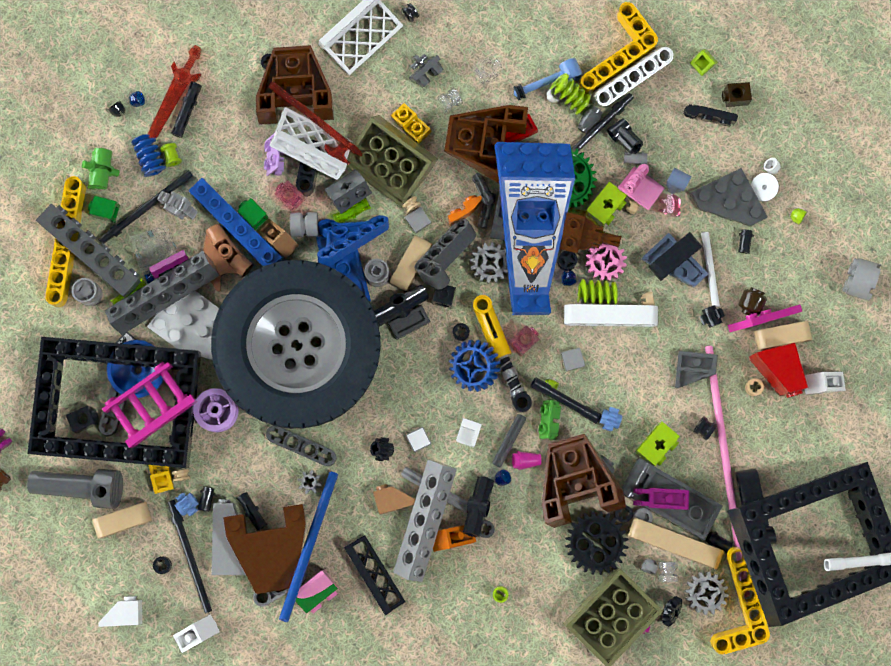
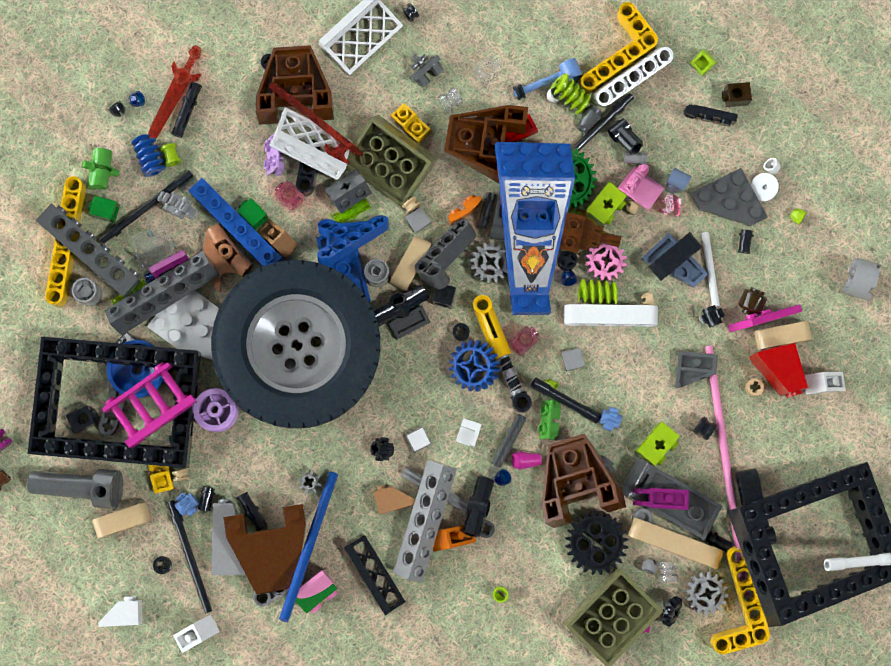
(300, 448): dark grey beam -> none
(304, 224): light grey wheel -> none
(483, 189): dark grey axle -> none
(628, 517): black bush -> none

